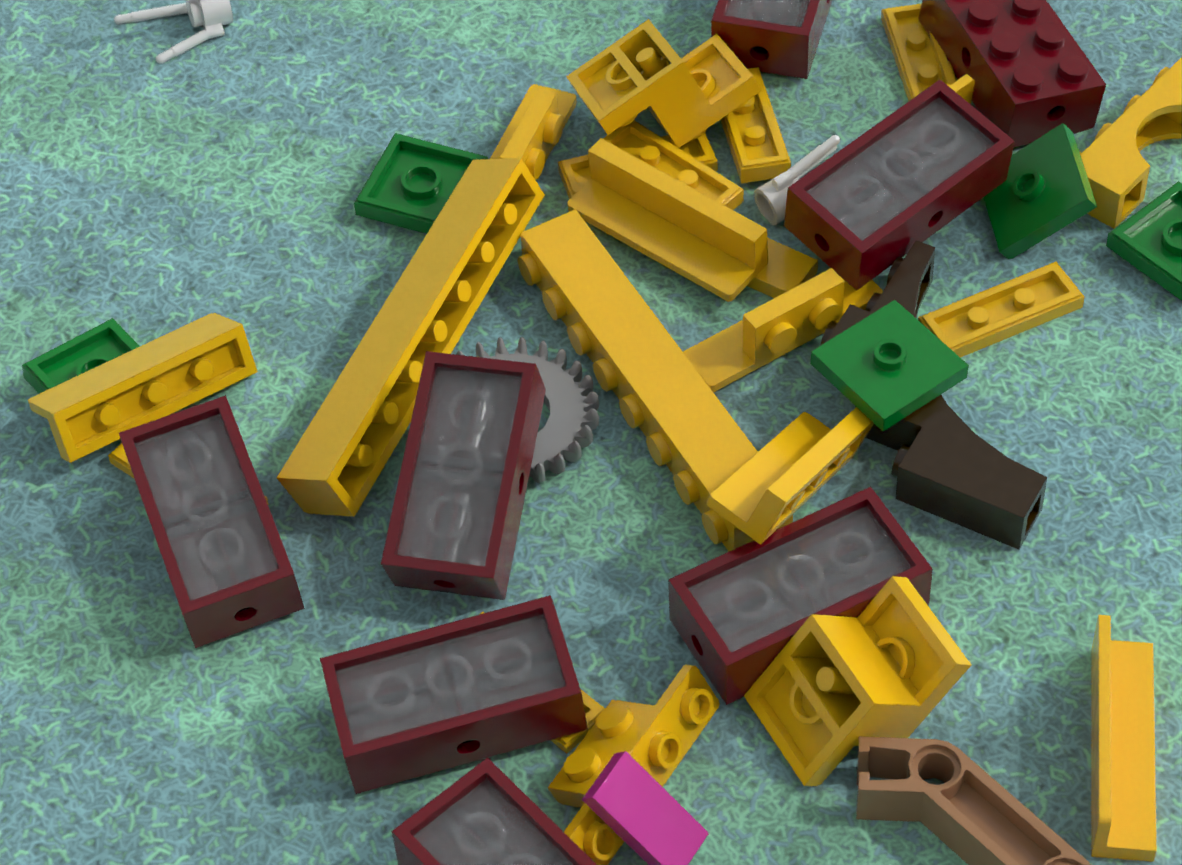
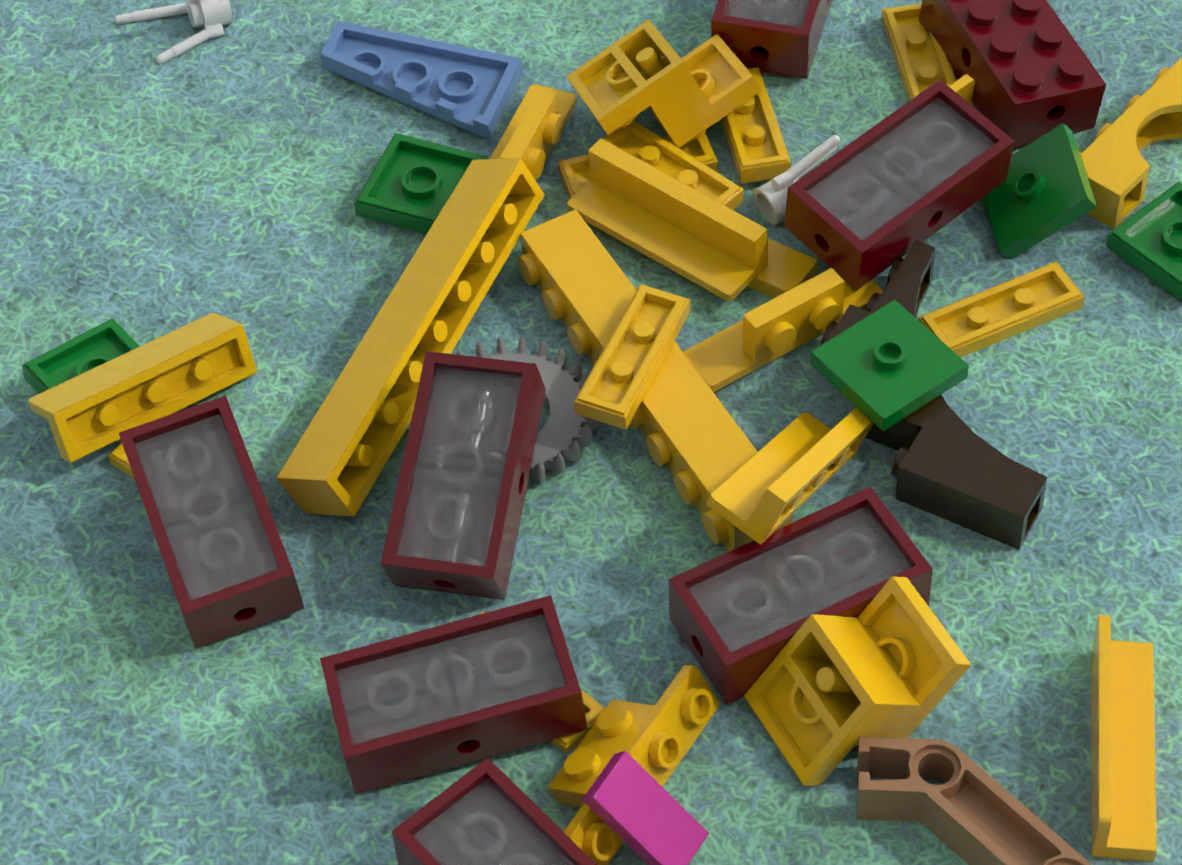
(433, 76): none -> medium blue wing
(632, 357): none -> yellow tile

